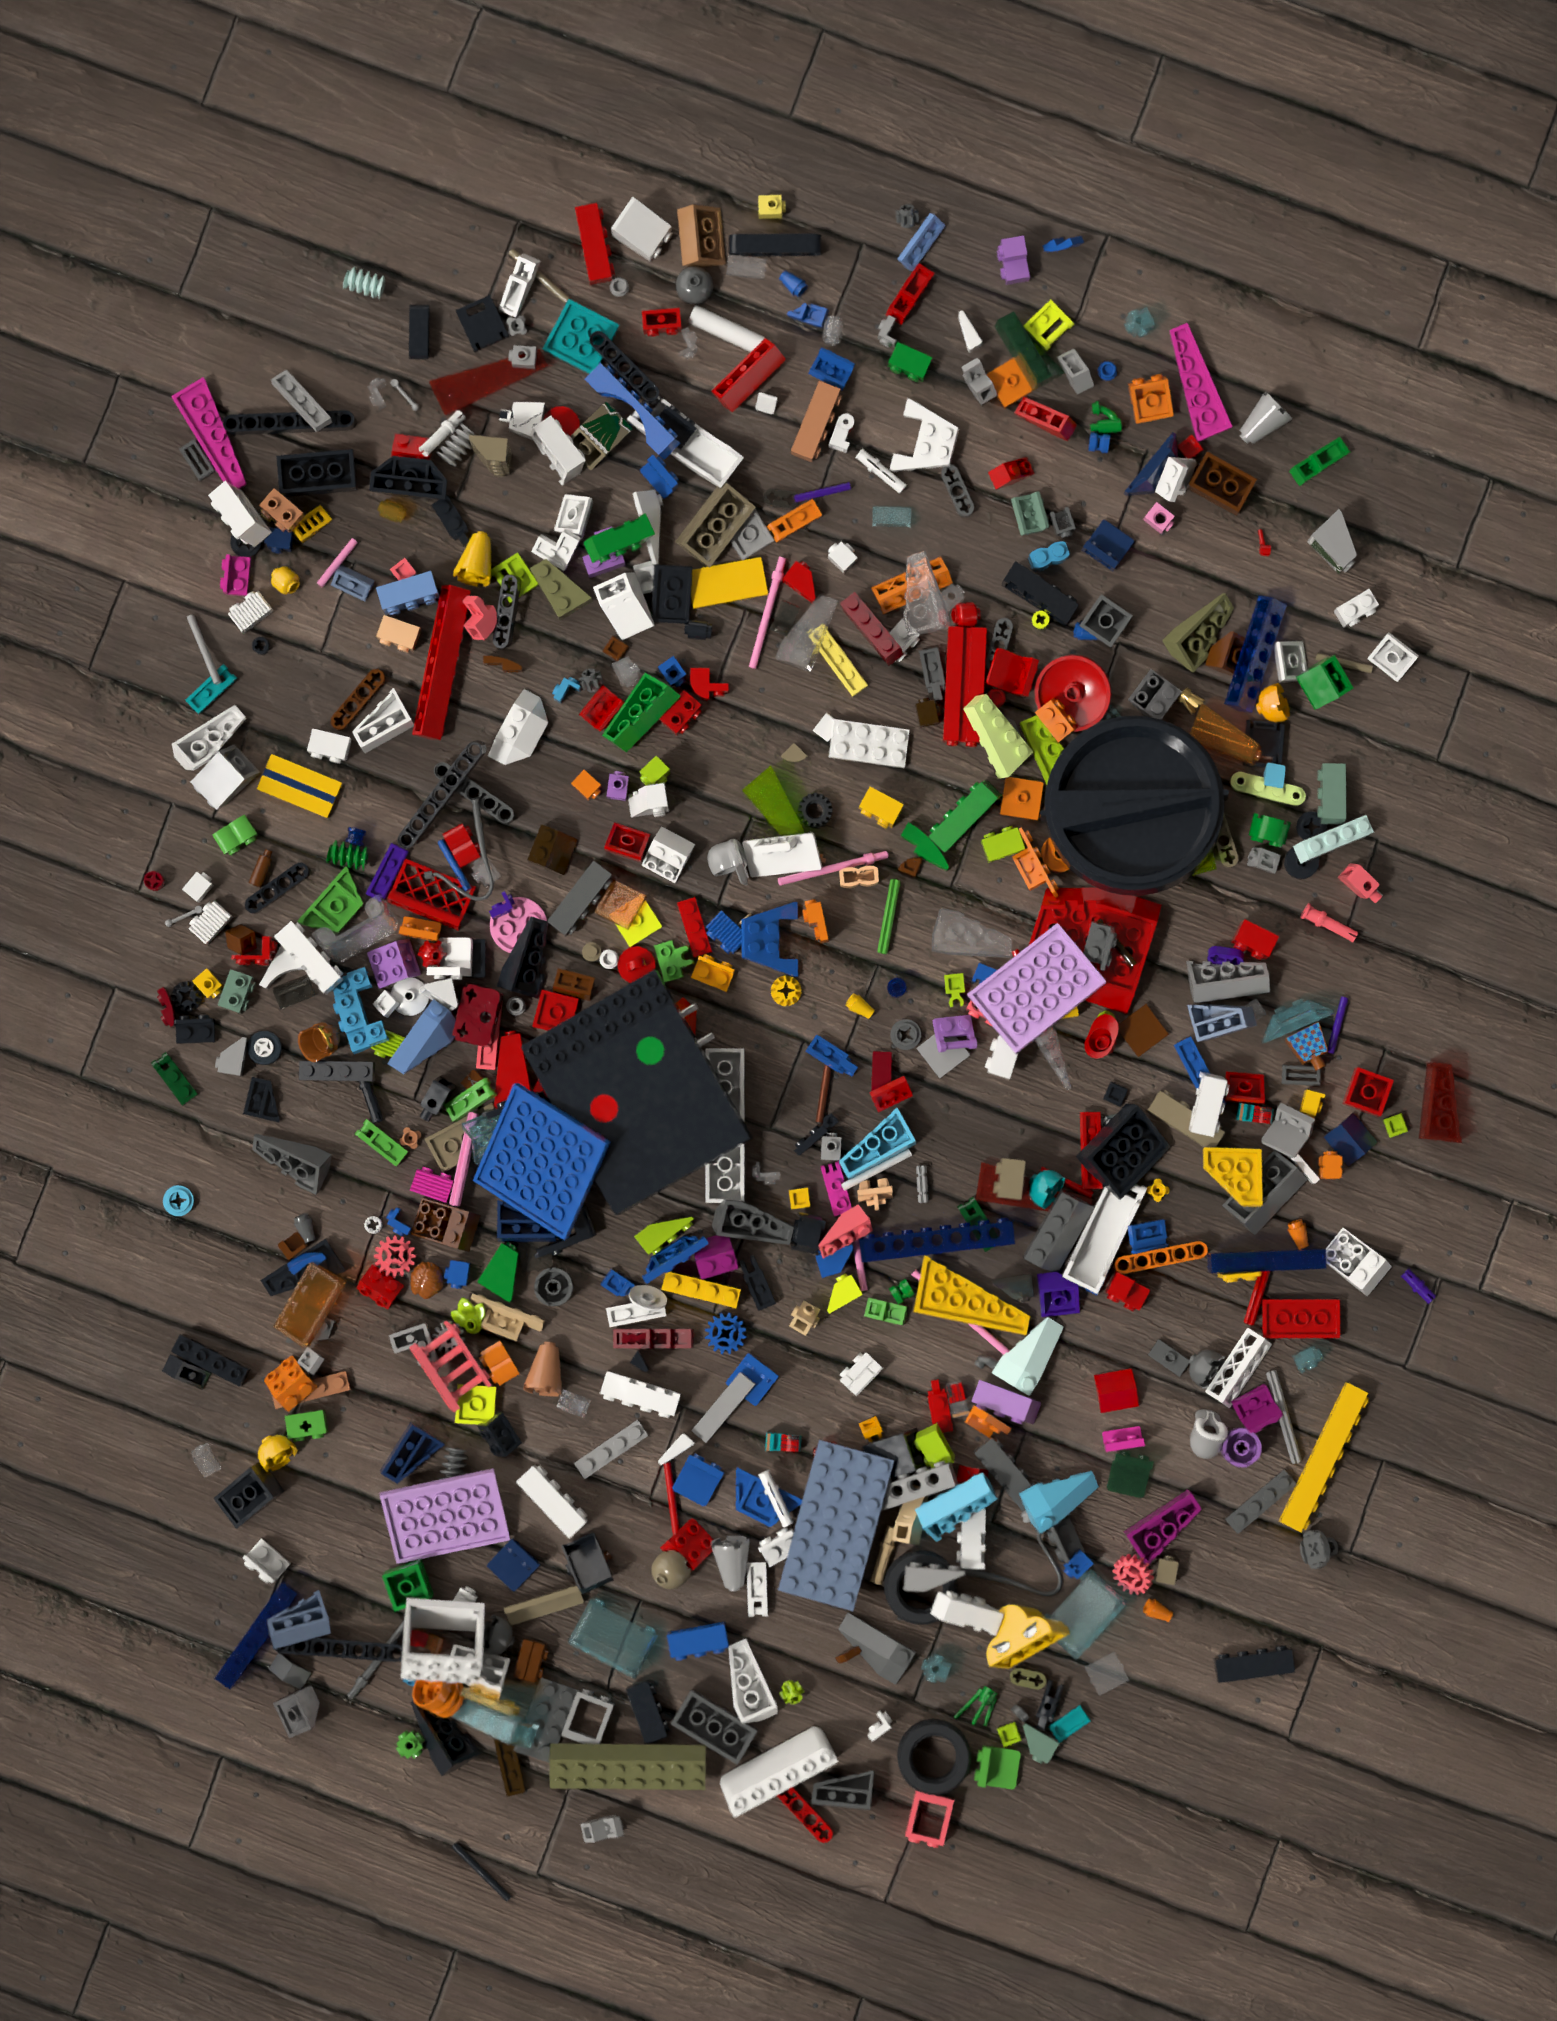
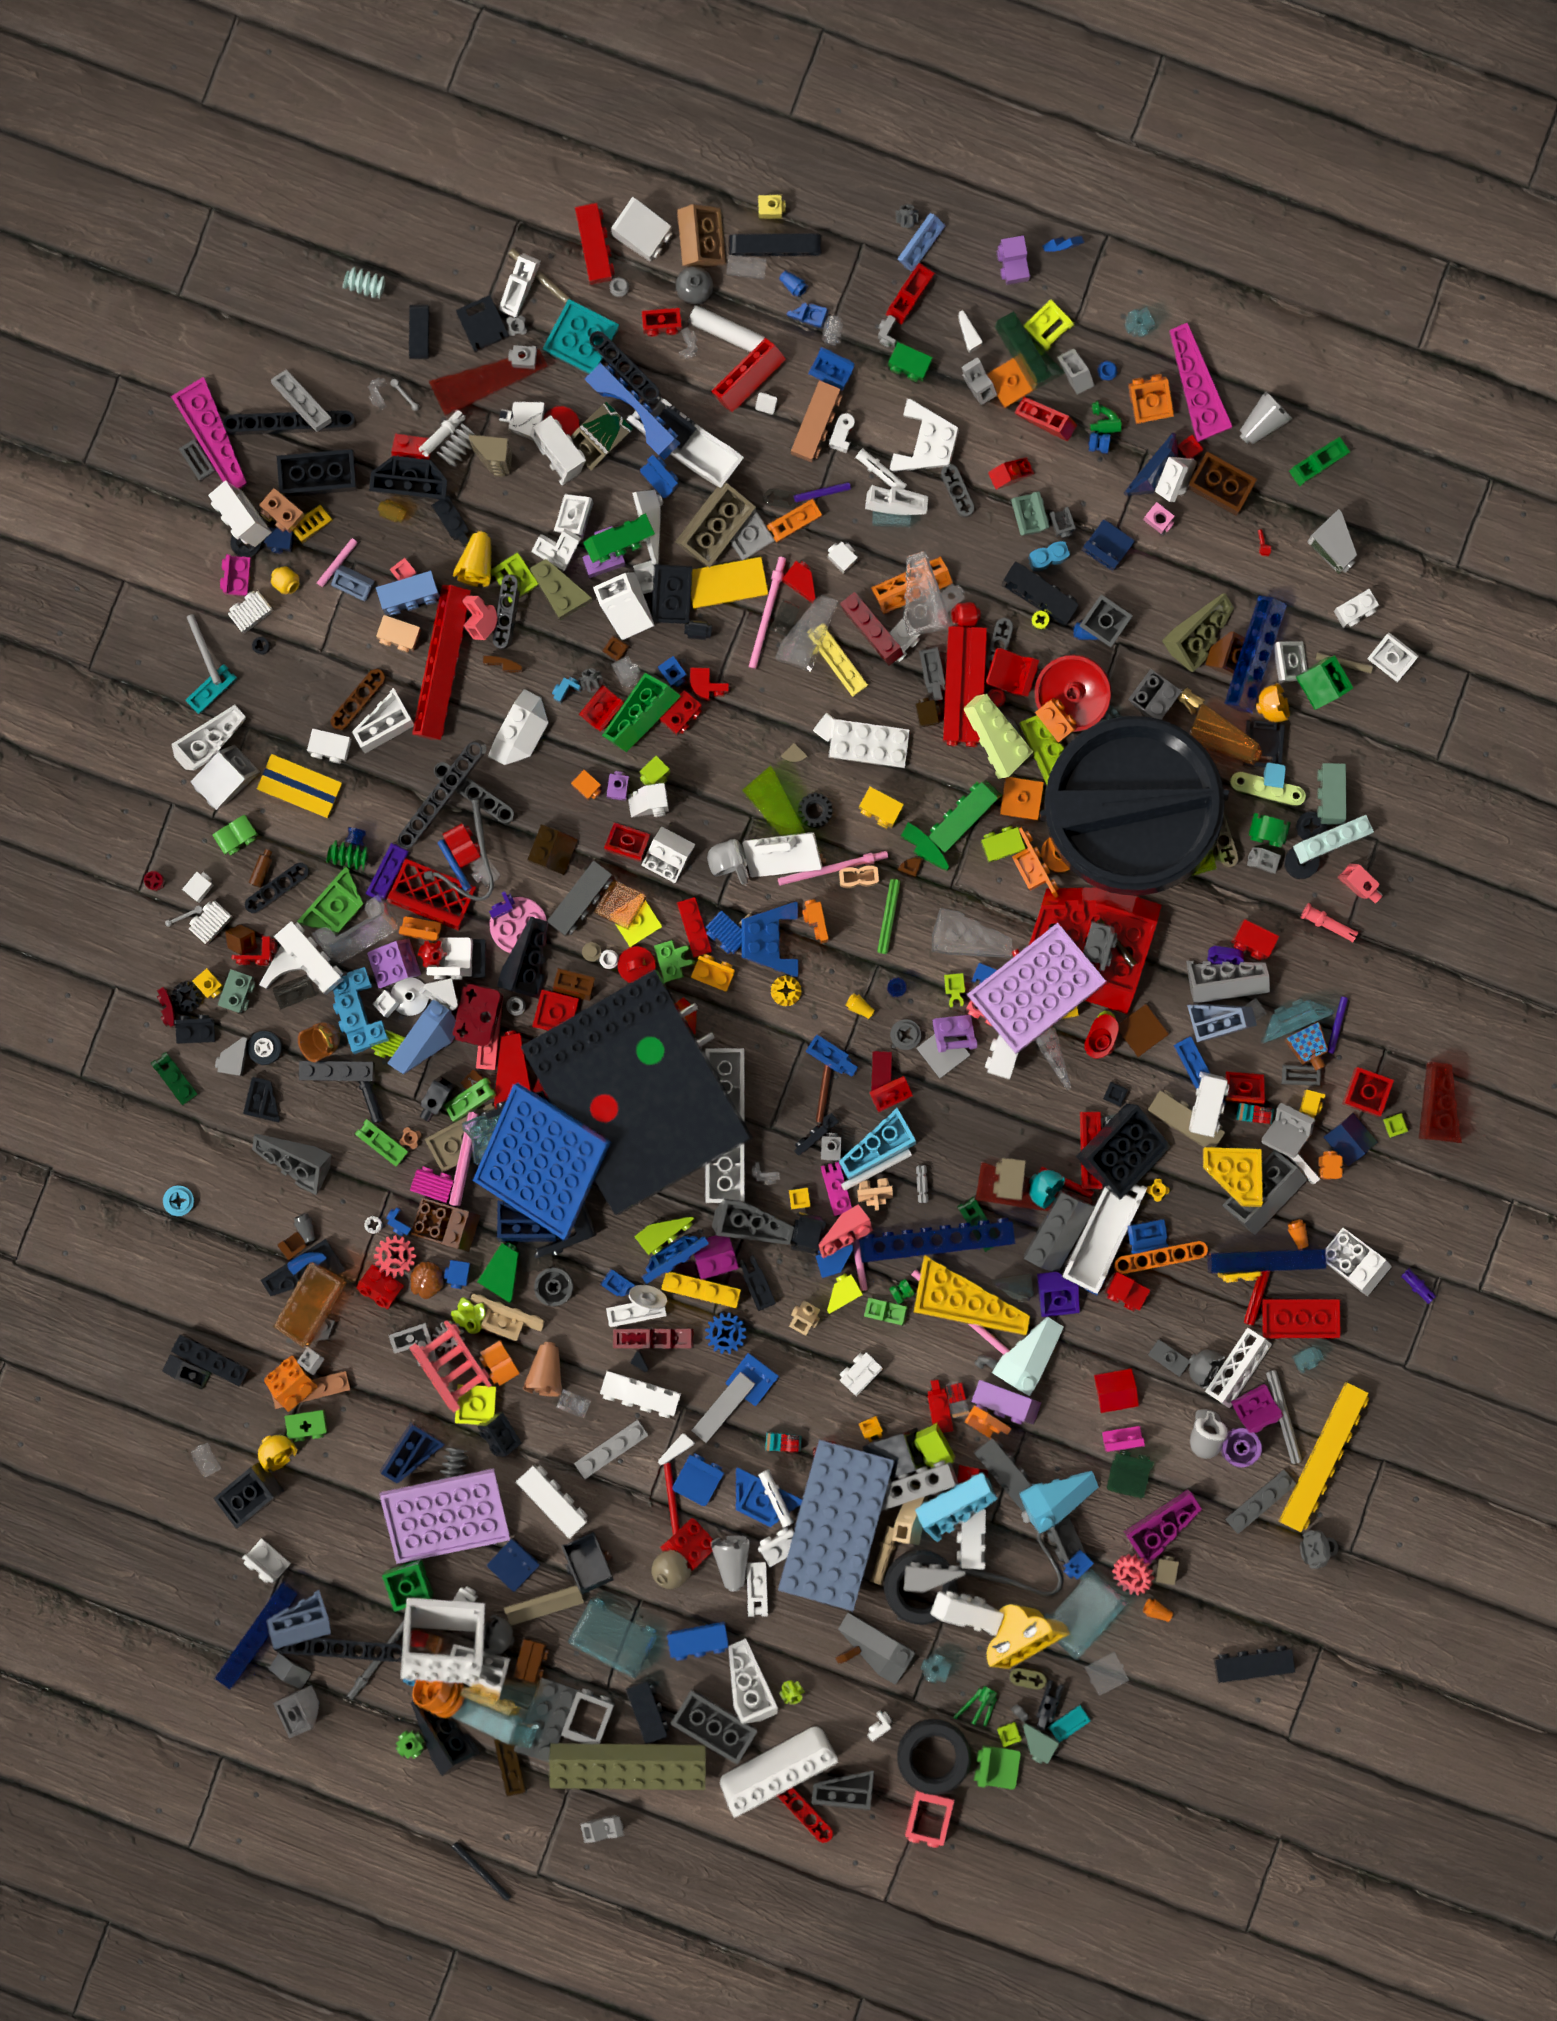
(896, 501): none -> white slope

